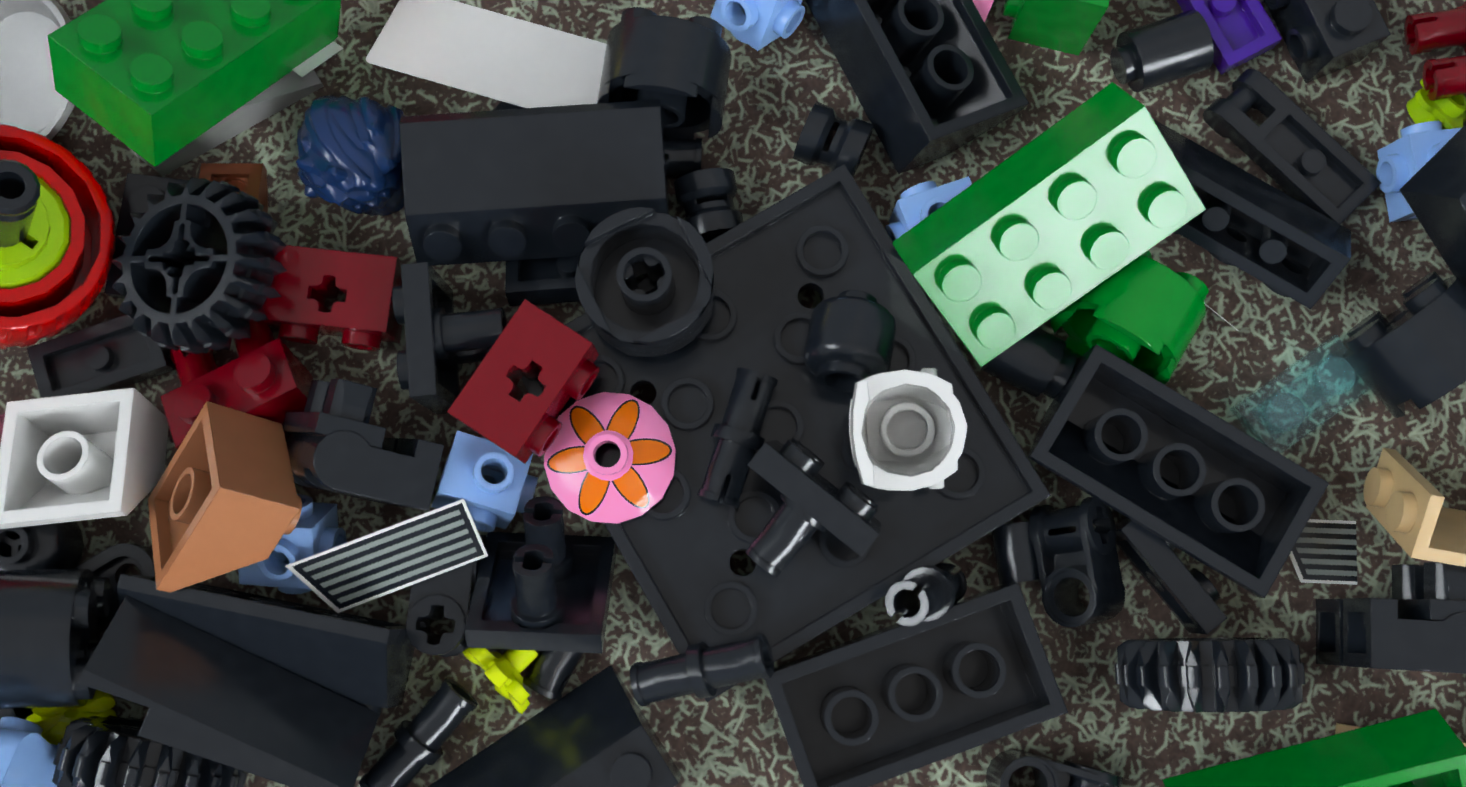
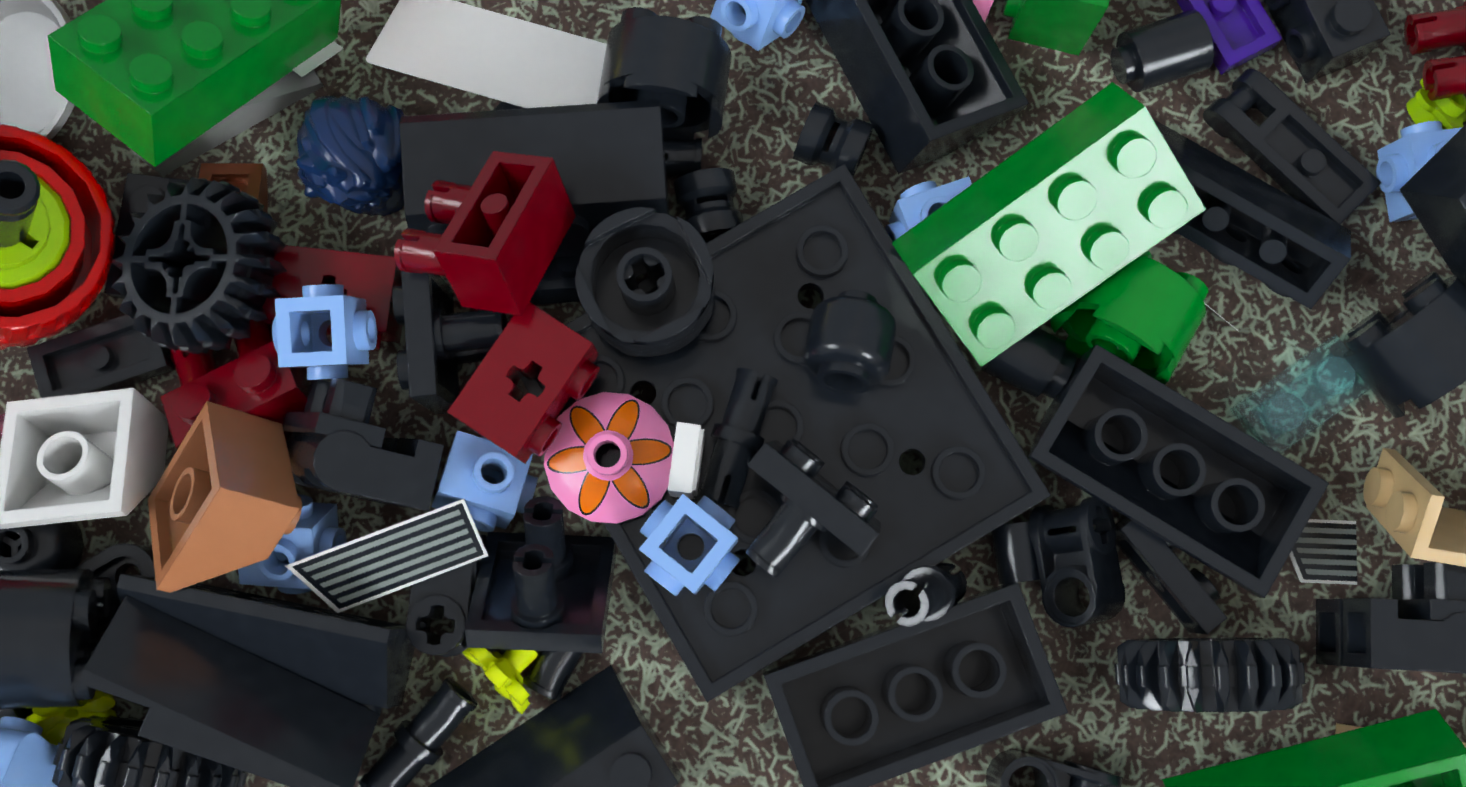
(302, 327): none -> light blue brick
(497, 232): none -> dark red brick
(673, 522): none -> light blue brick
(686, 460): none -> white tile
(702, 670): black pin -> none
(905, 430): white helmet -> none

